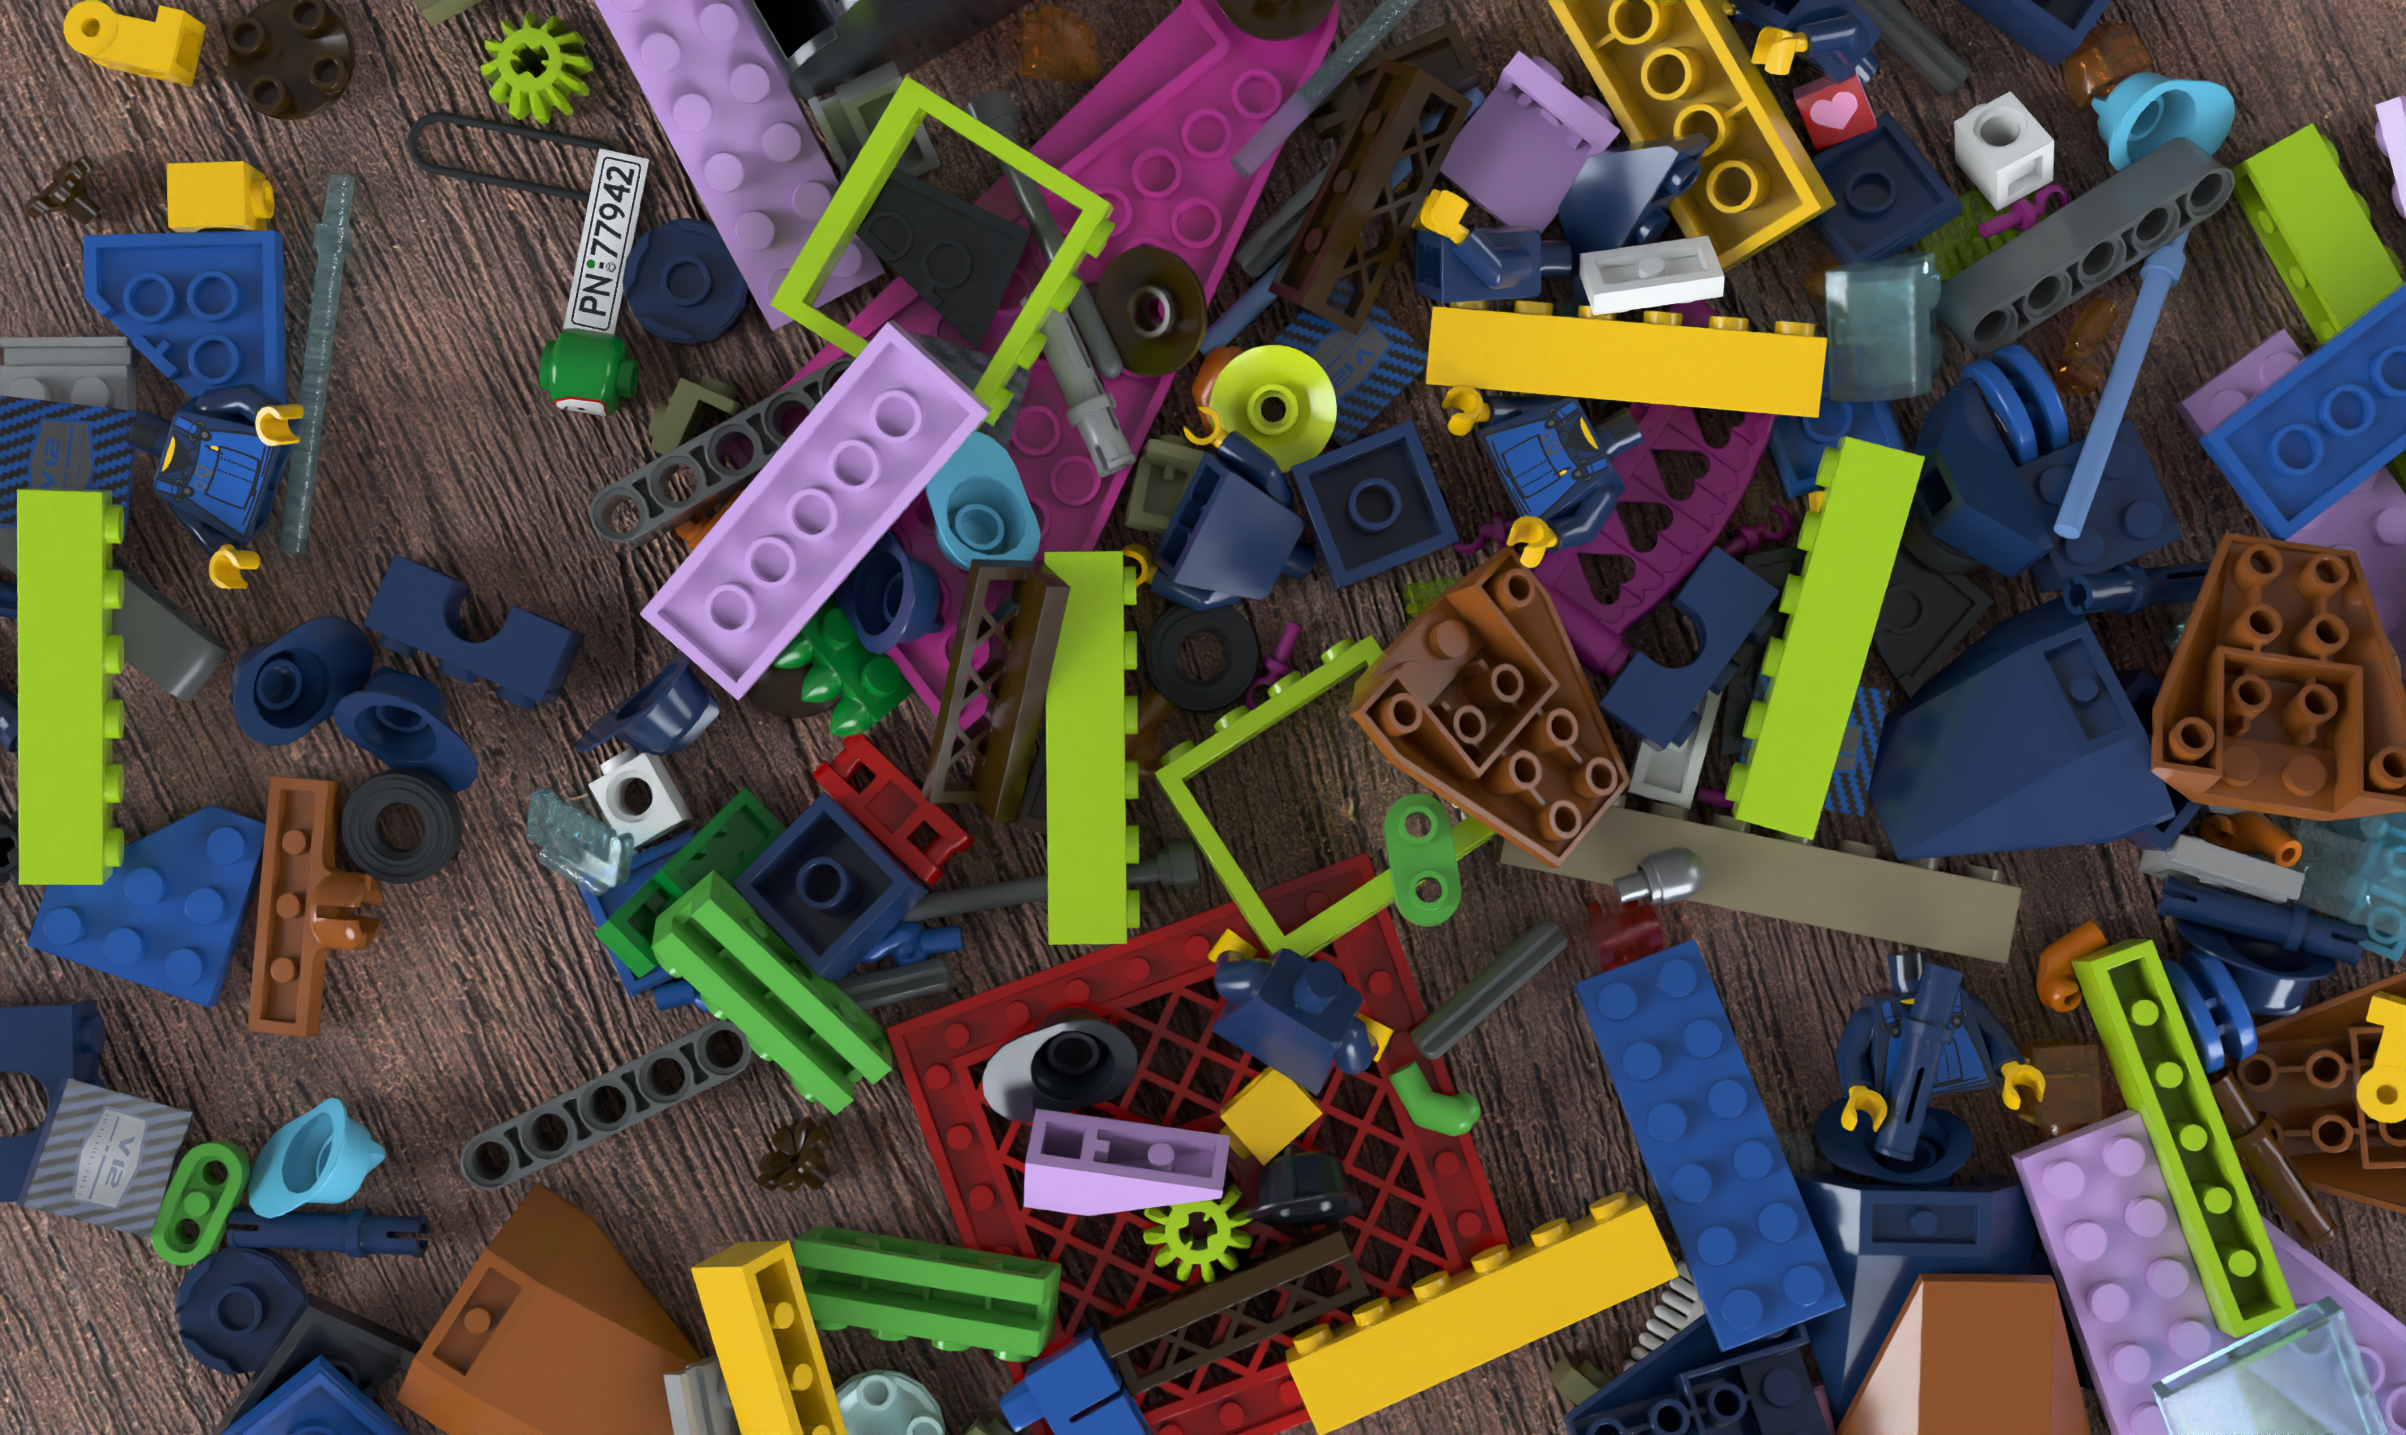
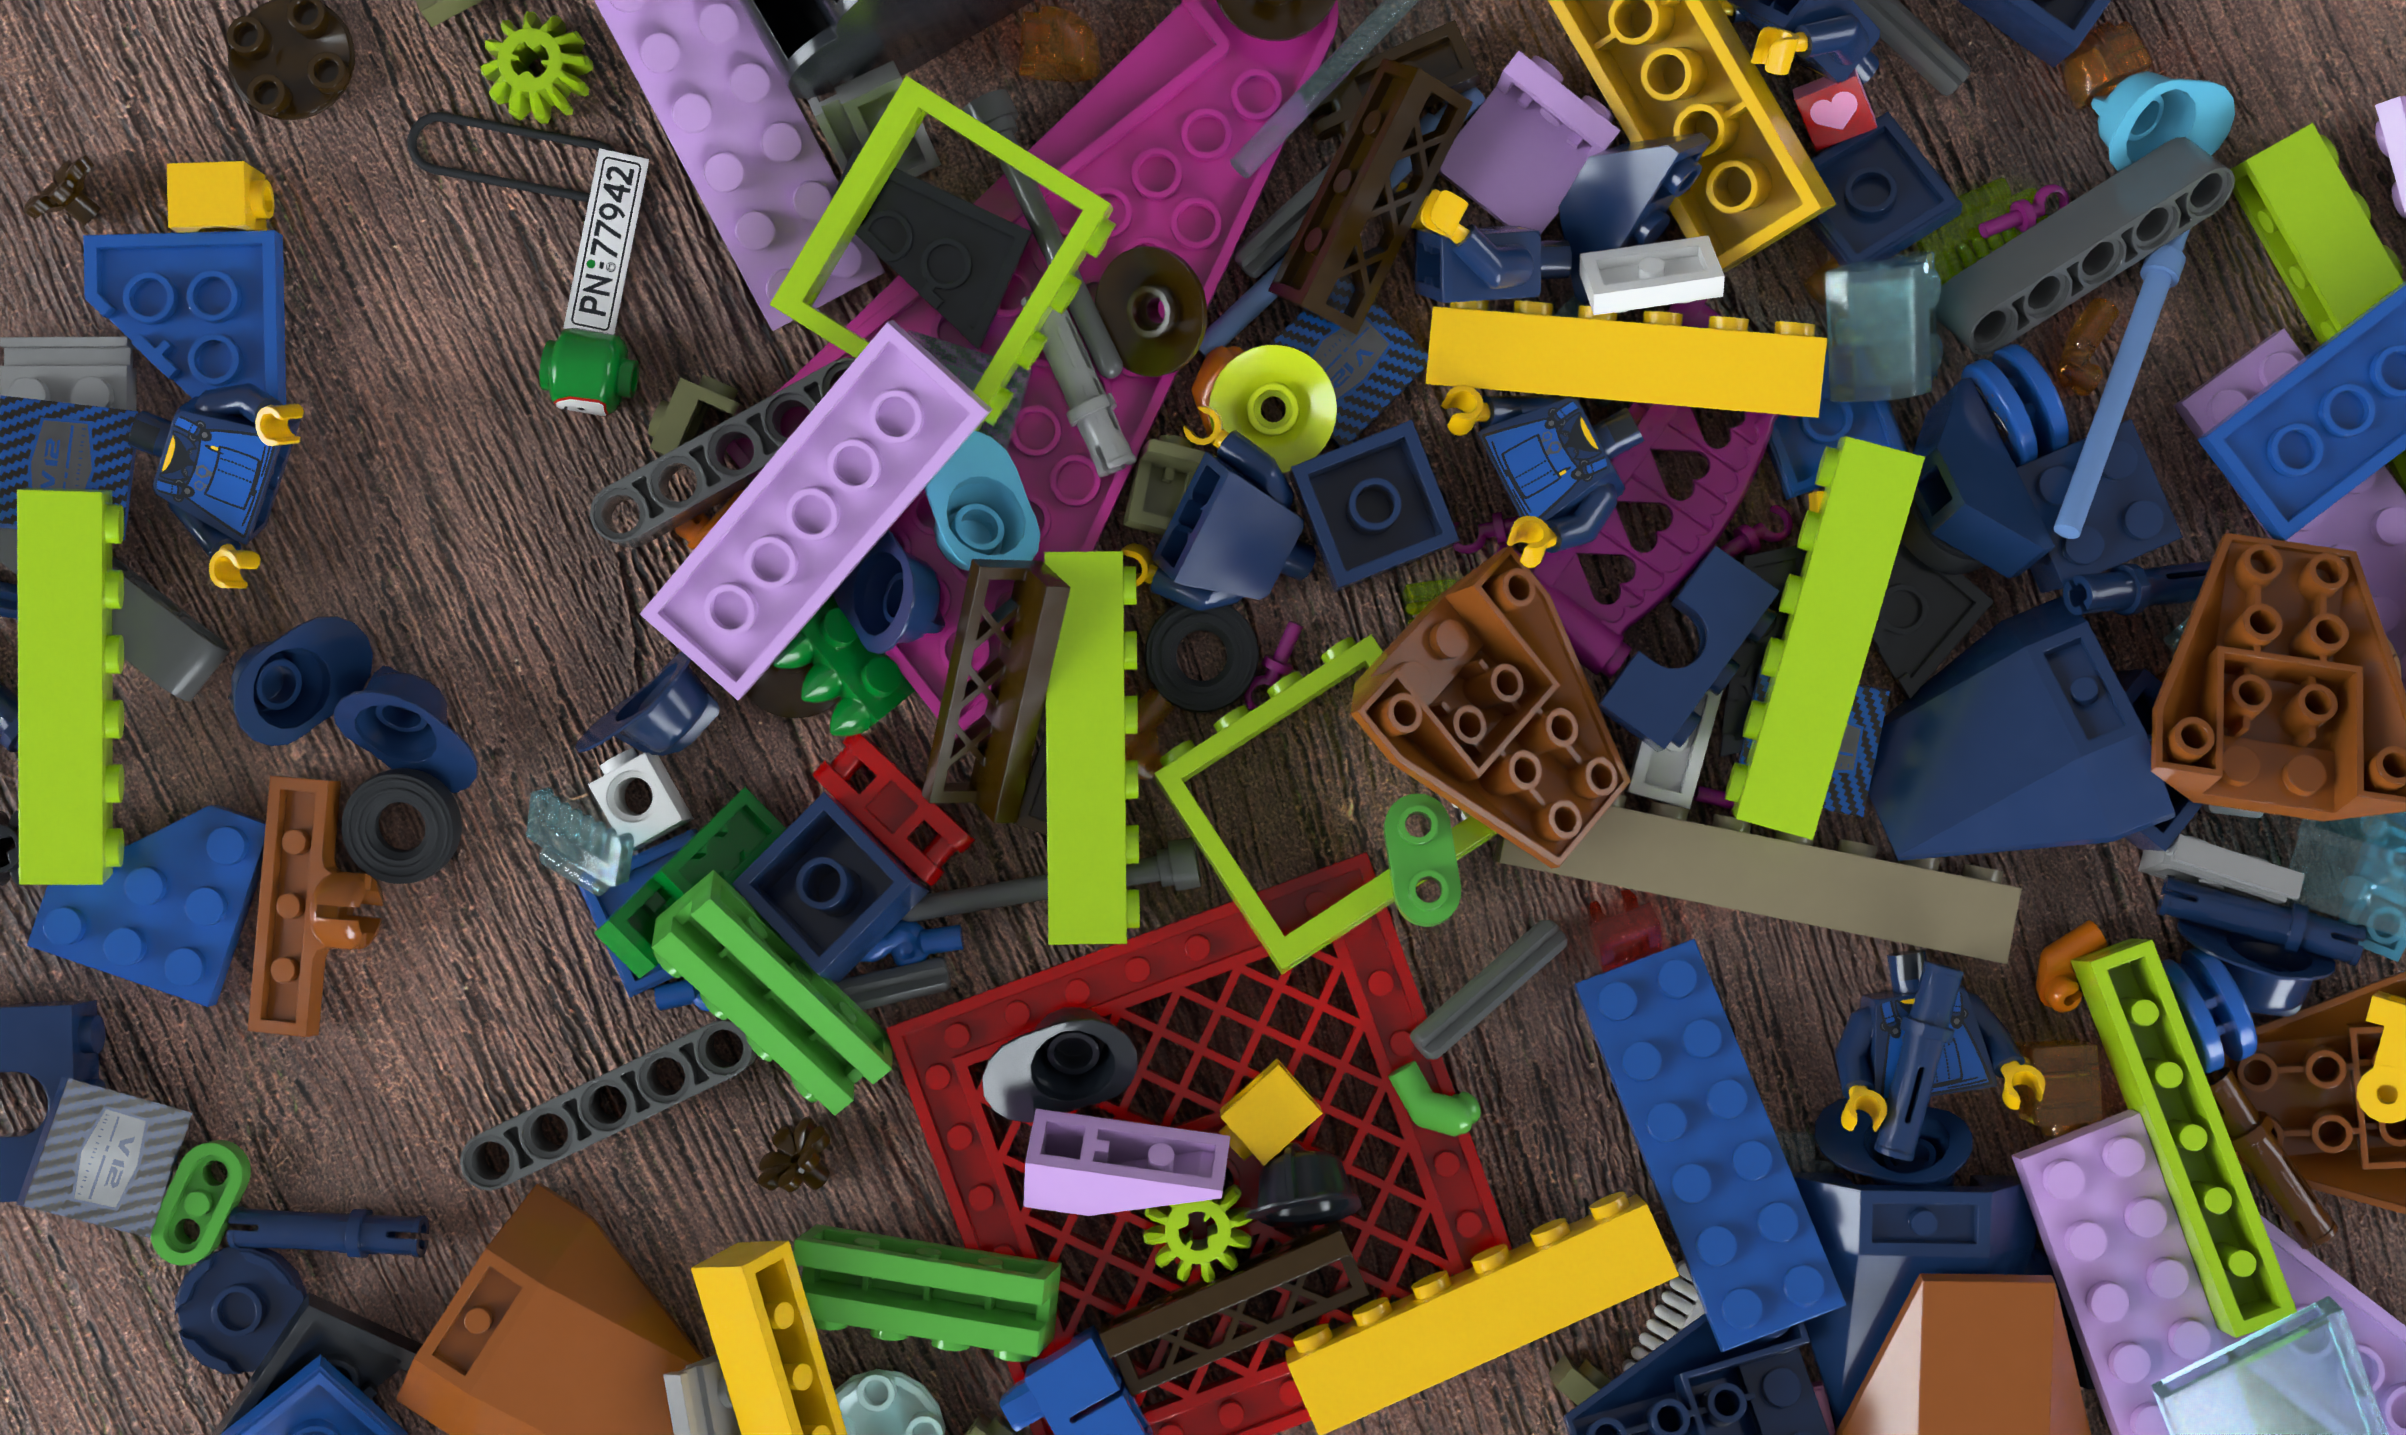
(137, 46): yellow leg -> none
(313, 1161): medium azure piece -> none
(333, 242): clear light blue bar -> none
(421, 612): dark blue arch -> none
(685, 283): dark blue tile -> none
(1293, 1013): dark blue torso -> none
(1662, 878): flat silver cylinder -> none
(2003, 150): white brick -> none
(2252, 834): orange arm -> none

